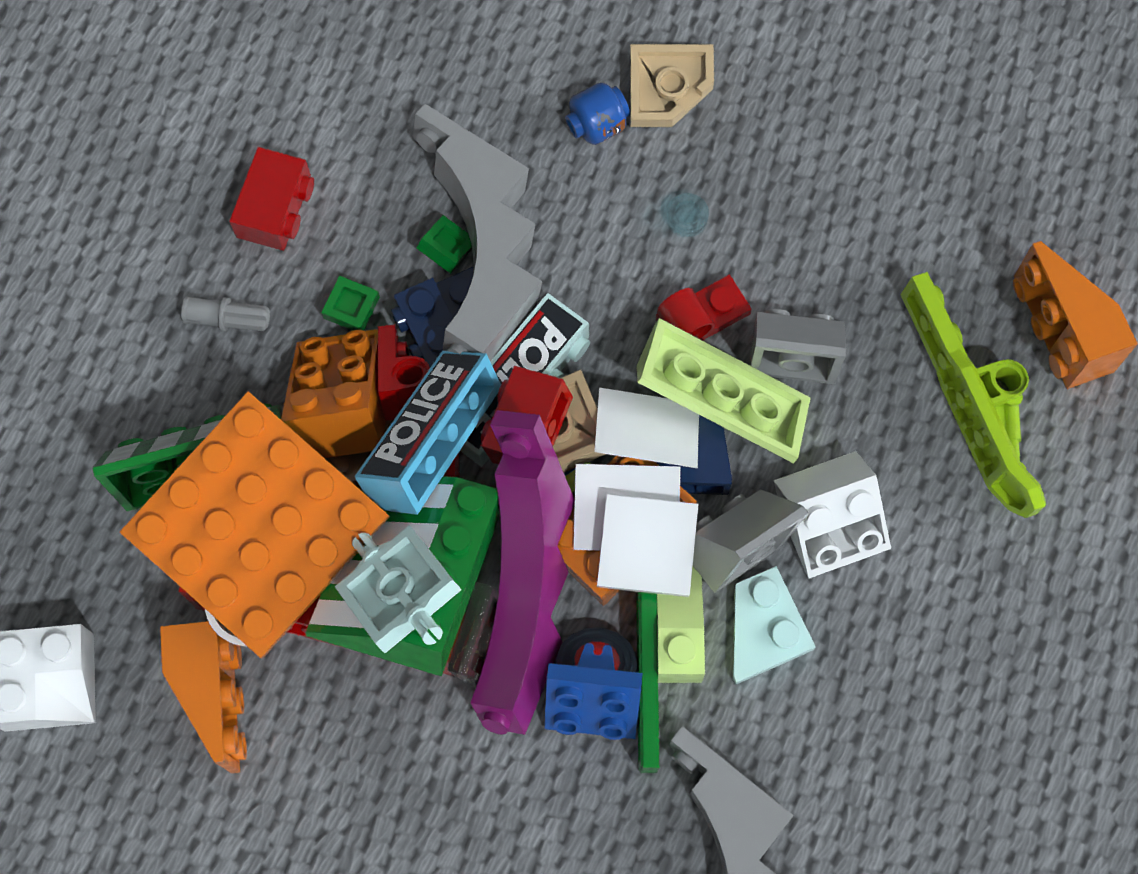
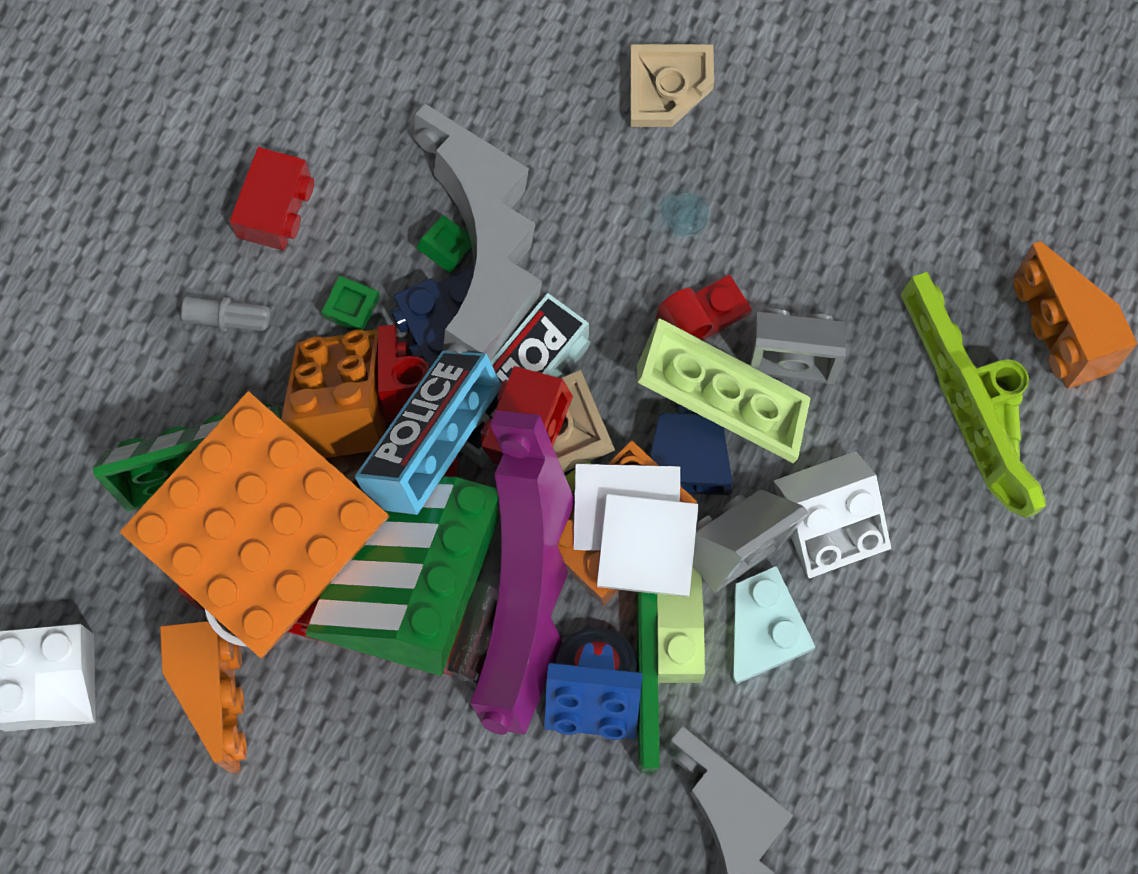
(397, 589): light aqua plate -> none
(597, 113): blue head -> none
(646, 428): white sticker -> none

